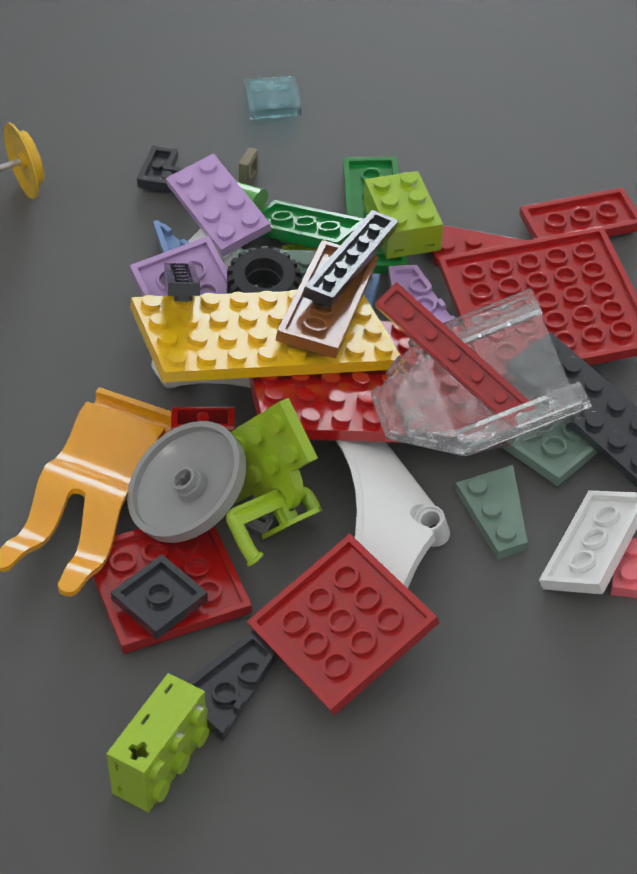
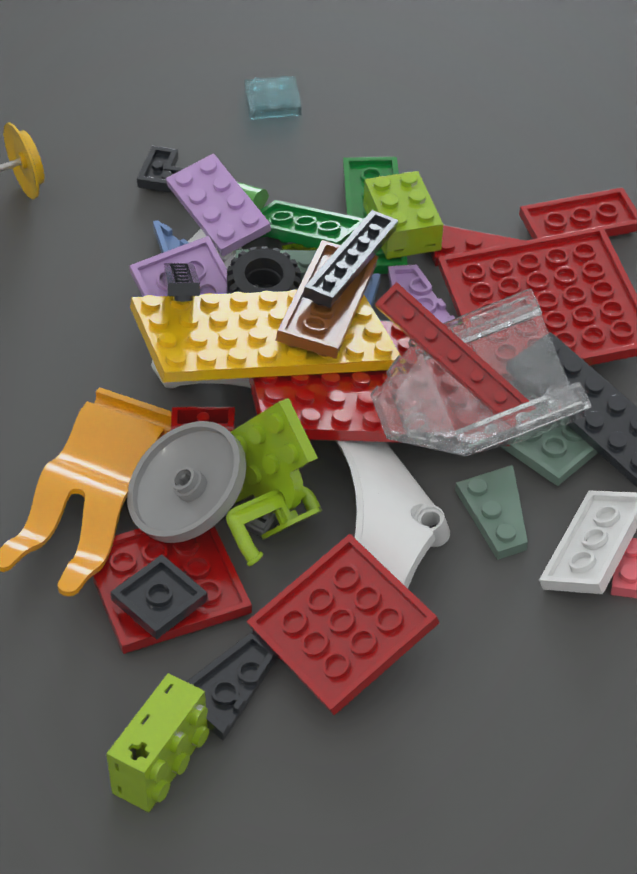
(248, 166): dark tan tile -> none

